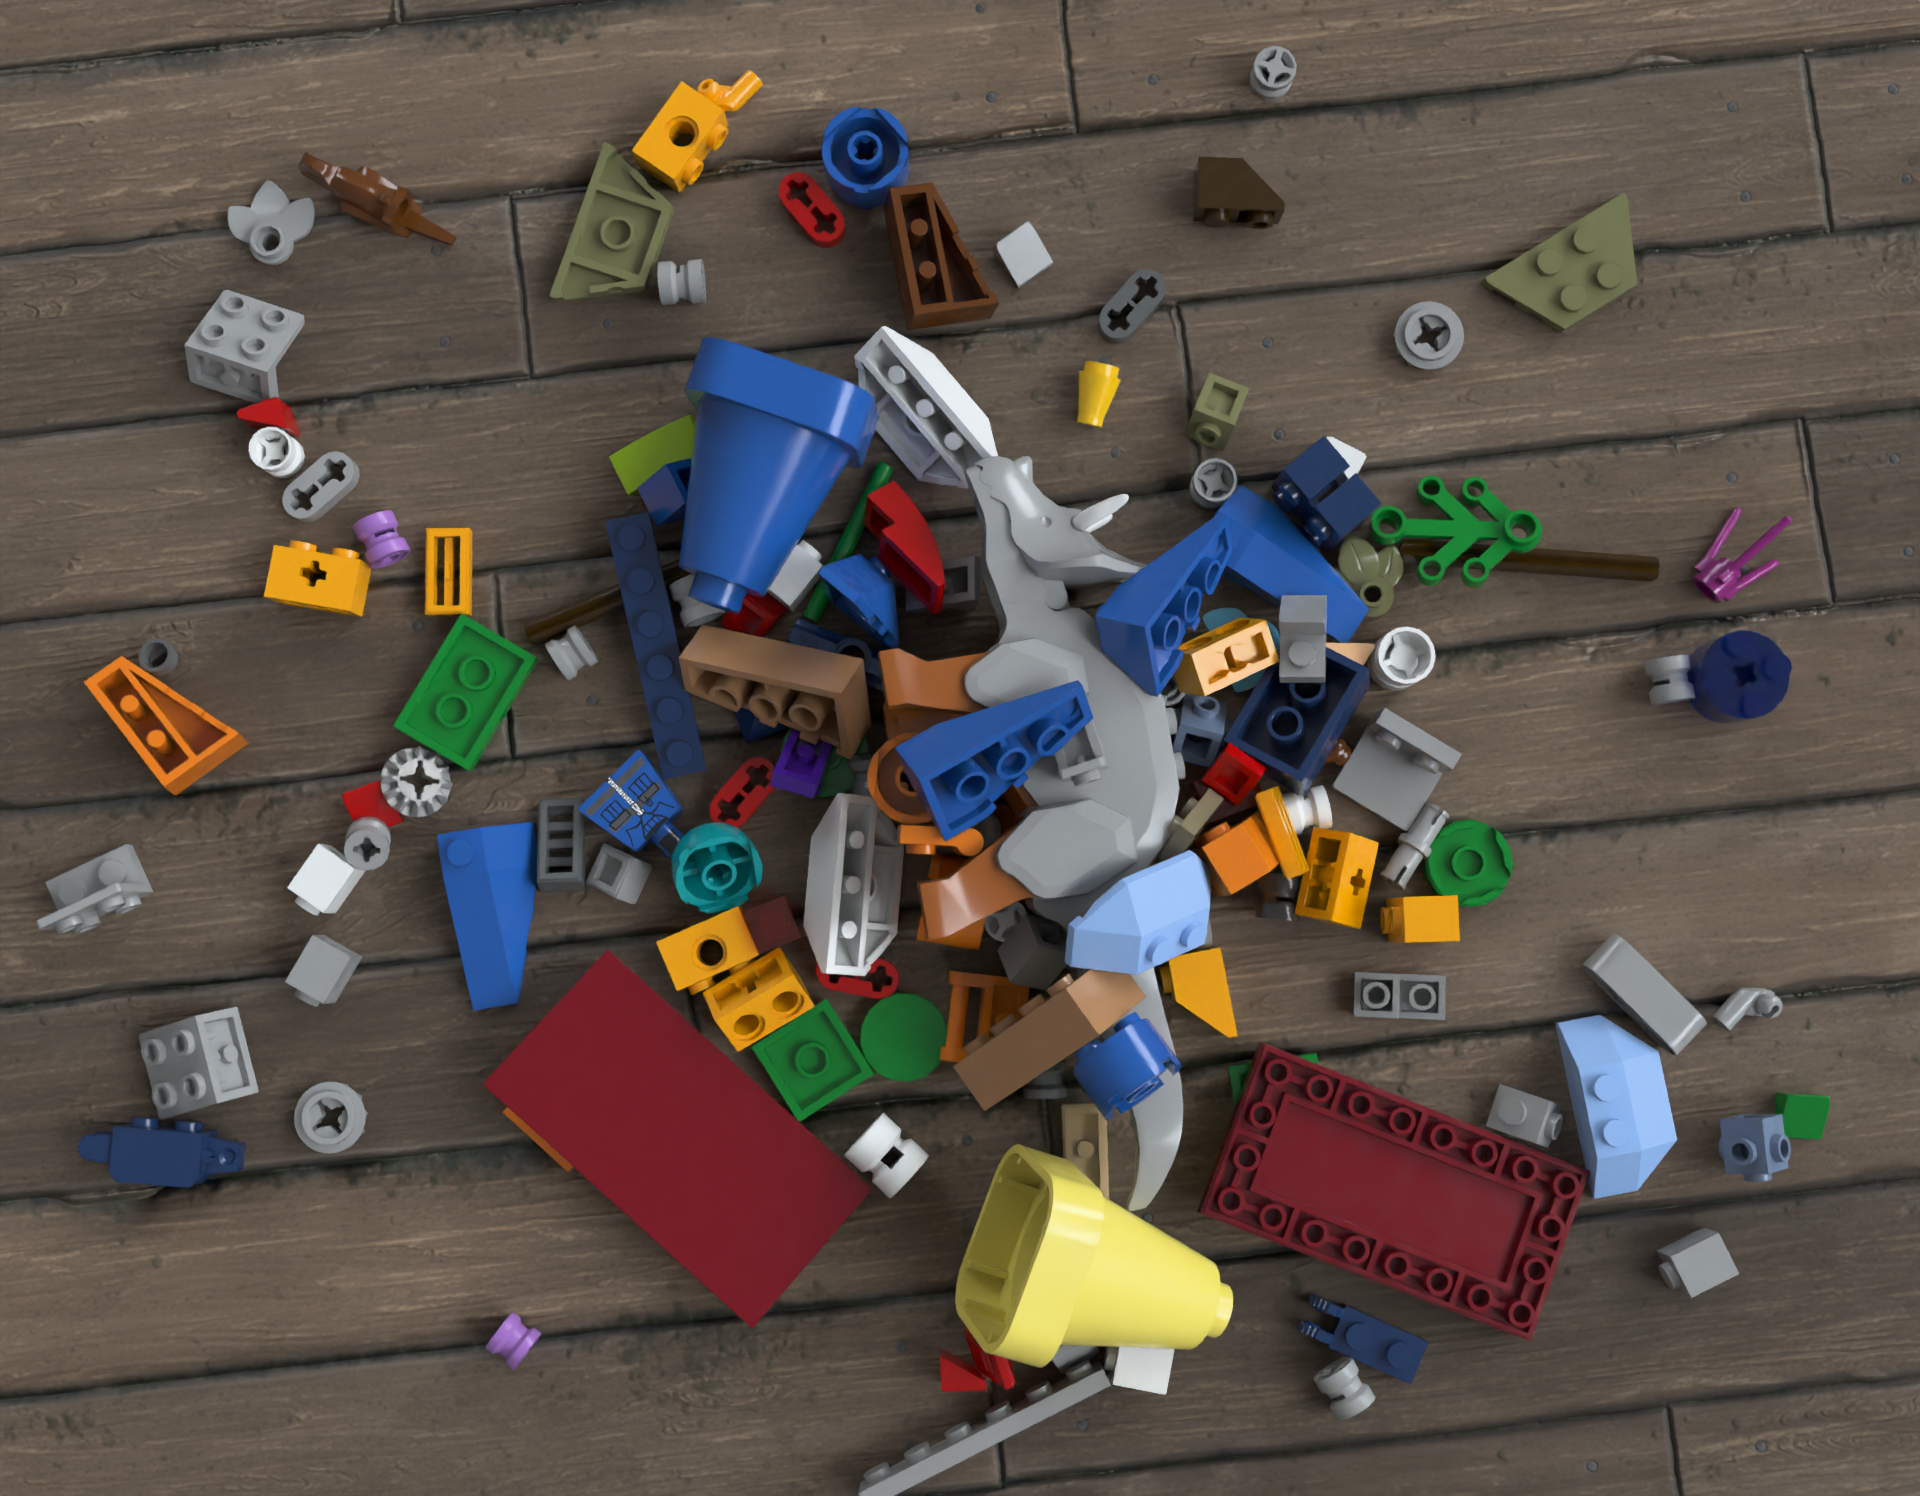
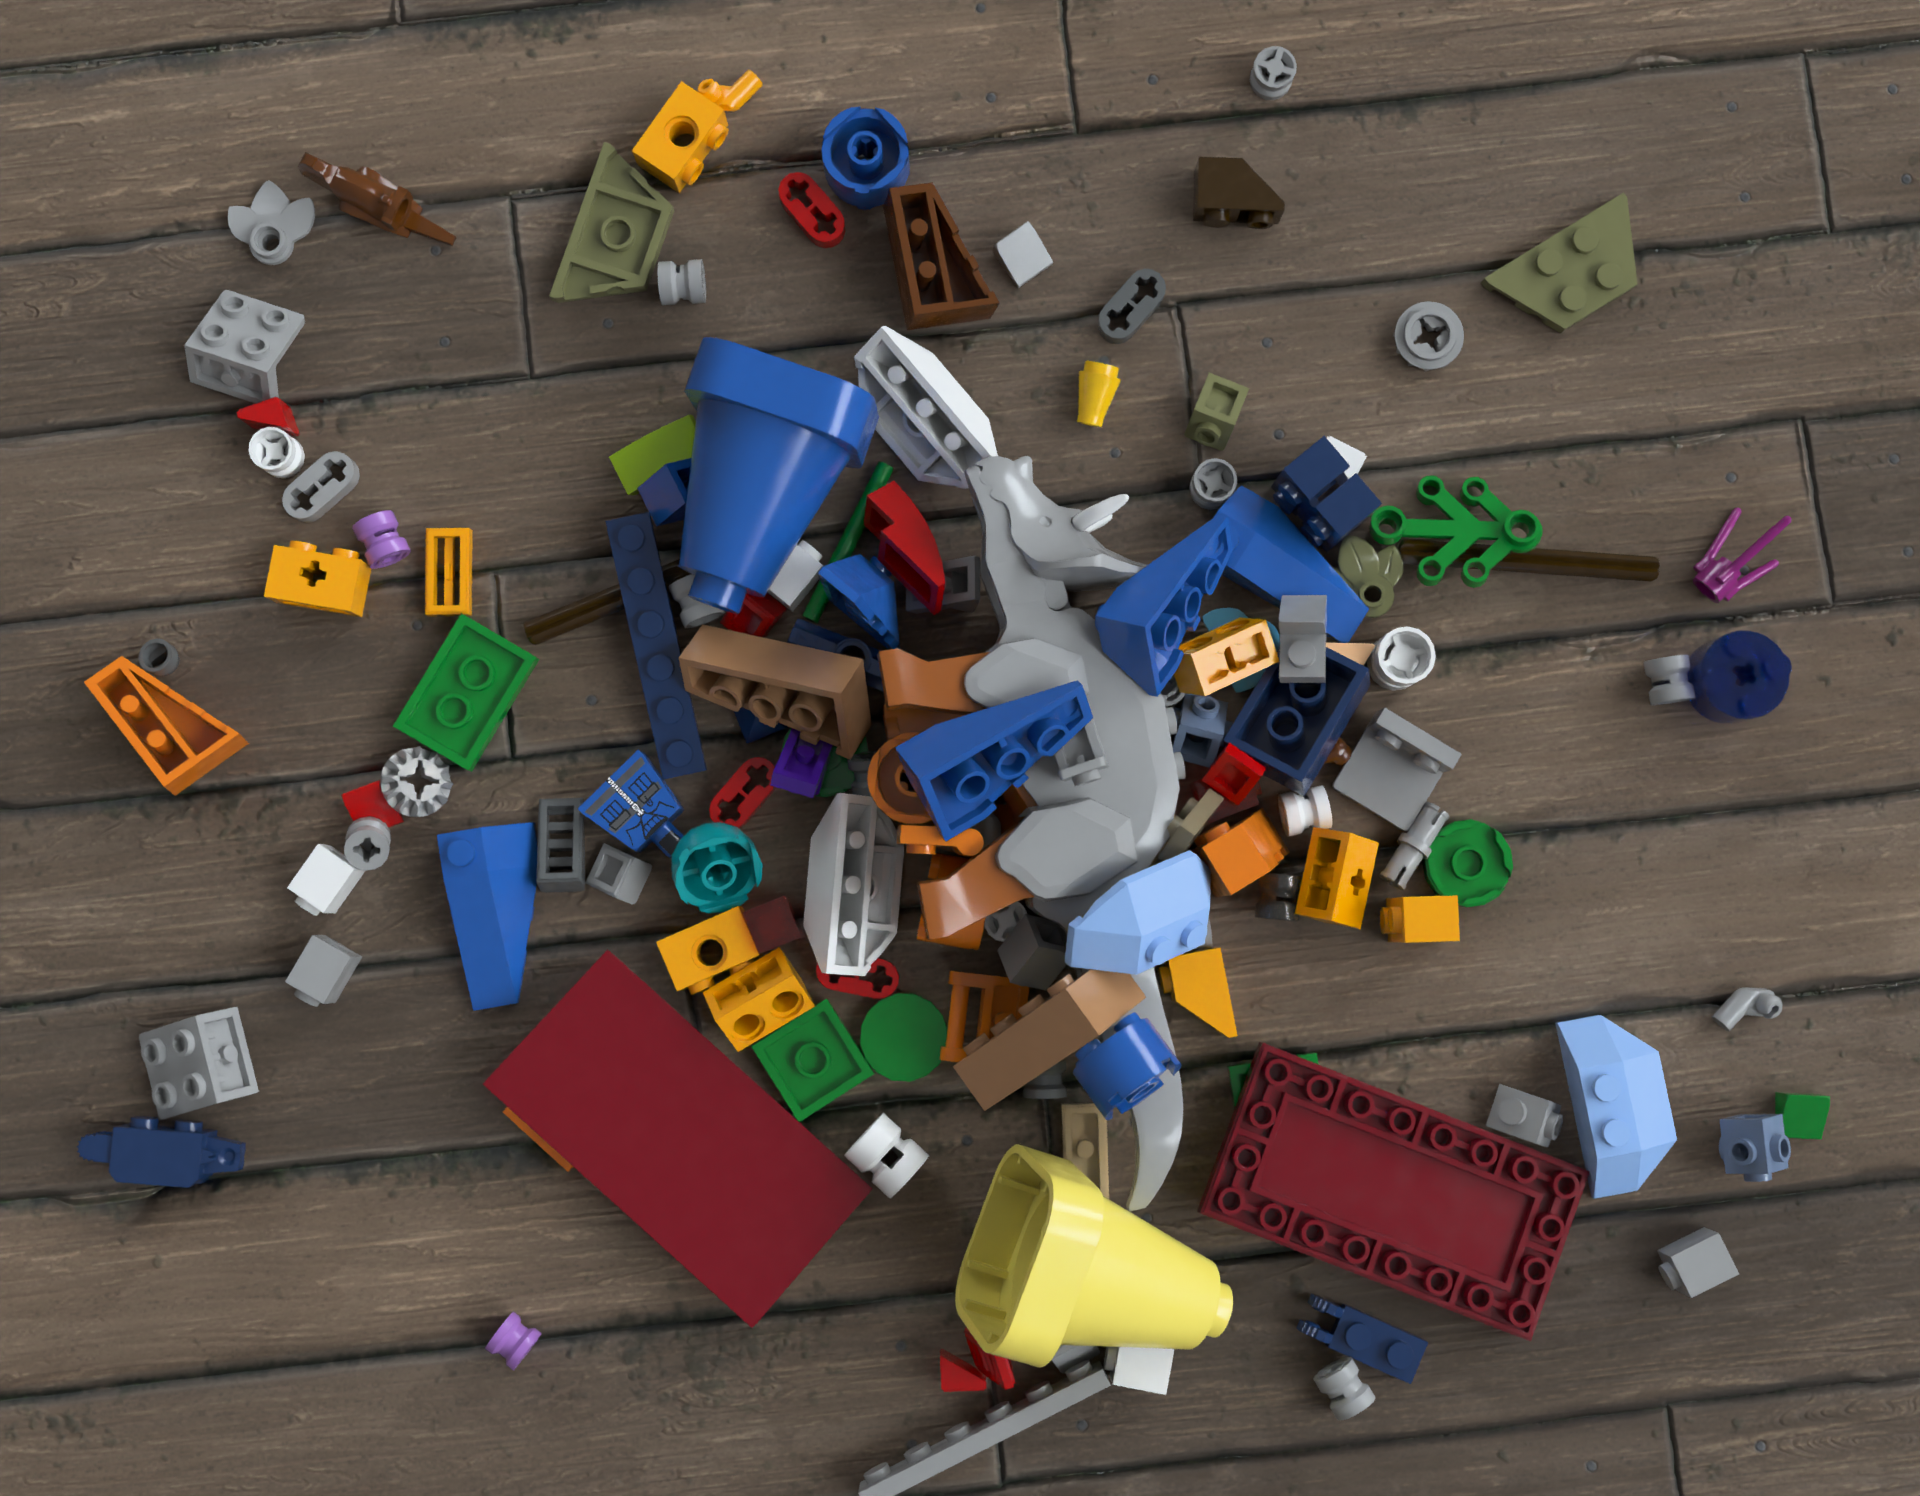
(96, 889): light grey bracket -> none
(311, 1111): light grey gear -> none
(571, 653): light grey wheel -> none
(1282, 832): light orange tile -> none
(1400, 995): light grey slope -> none
(1644, 994): light grey beam -> none

